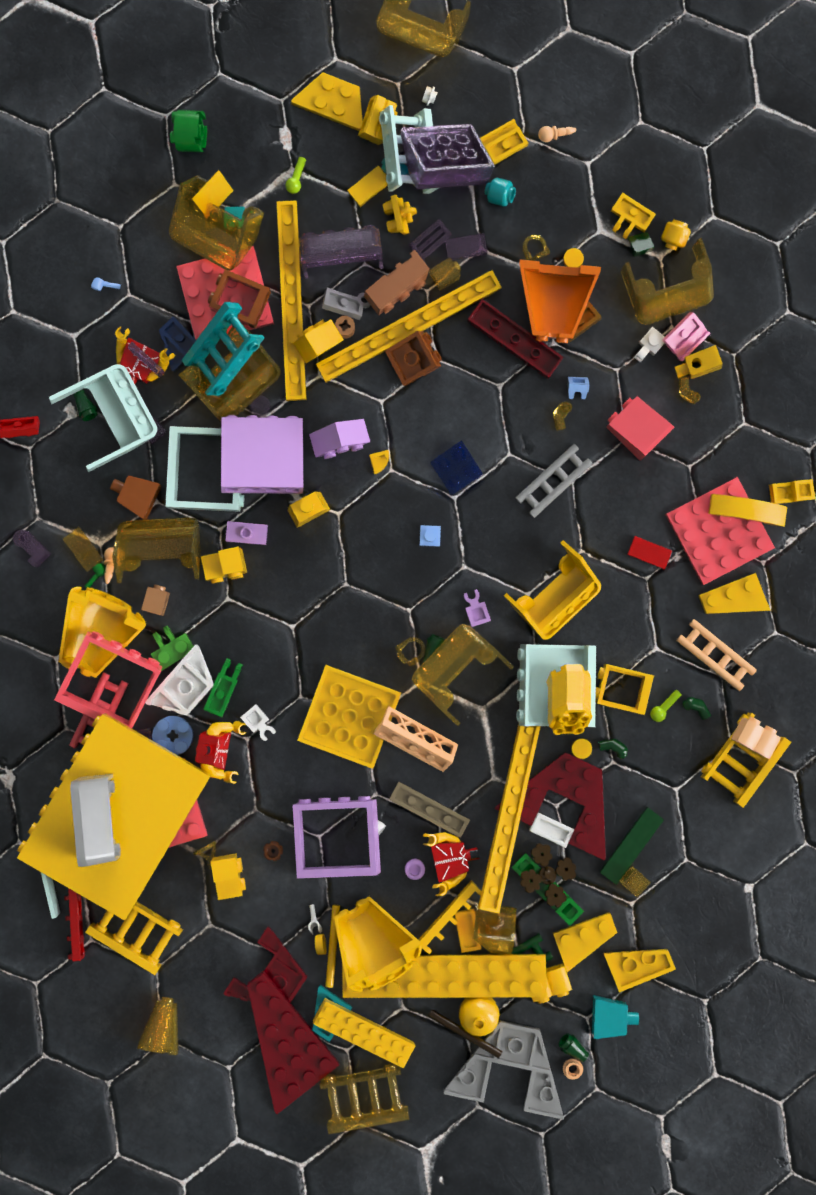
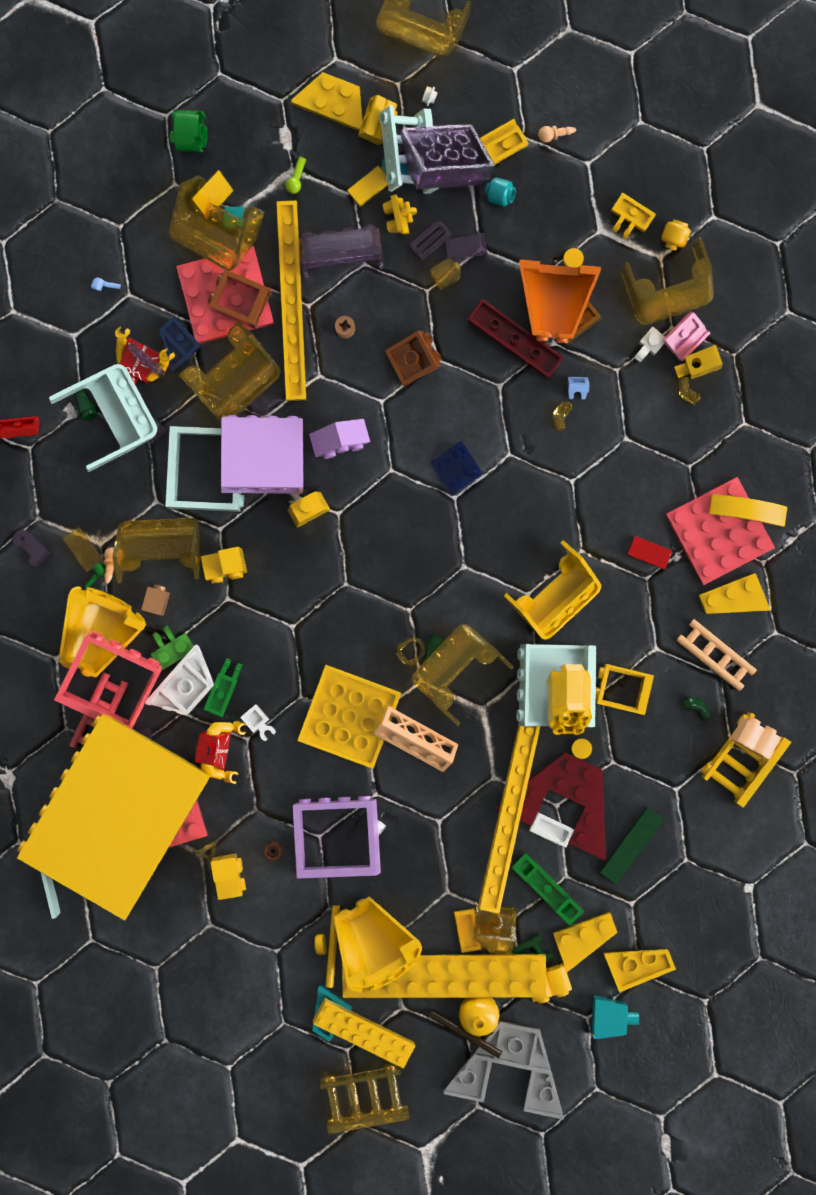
(76, 925): red hinge -> none
(93, 820): windscreen -> none
(133, 951): yellow fence -> none
(137, 494): dark orange torso -> none
(161, 1029): clear yellow cone -> none
(181, 727): medium blue plate -> none
(207, 342): teal fence -> none
(246, 533): lavender plate -> none
(281, 969): dark red wing -> none
(289, 1047): dark red wing -> none
(314, 922): white hand -> none
(317, 340): yellow brick -> none
(344, 303): light grey hinge -> none
(379, 461): yellow tile -> none
(397, 284): nougat wedge -> none
(404, 327): yellow plate -> none
(414, 869): lavender tile -> none
(429, 809): dark tan plate -> none
(430, 535): light blue plate -> none
(447, 915): yellow hinge -> none
(449, 859): torso -> none
(477, 611): lavender plate -> none
(539, 255): clear yellow piece -> none
(547, 875): dark brown plant -> none
(555, 468): light grey bar -> none
(570, 1045): dark green cone -> none
(575, 1074): light nougat plate -> none
(614, 744): dark green arm -> none
(634, 881): clear yellow brick -> none
(638, 427): coral slope -> none
(641, 244): dark green slope -> none
(658, 713): lime bar -> none
(792, 491): yellow slope -> none

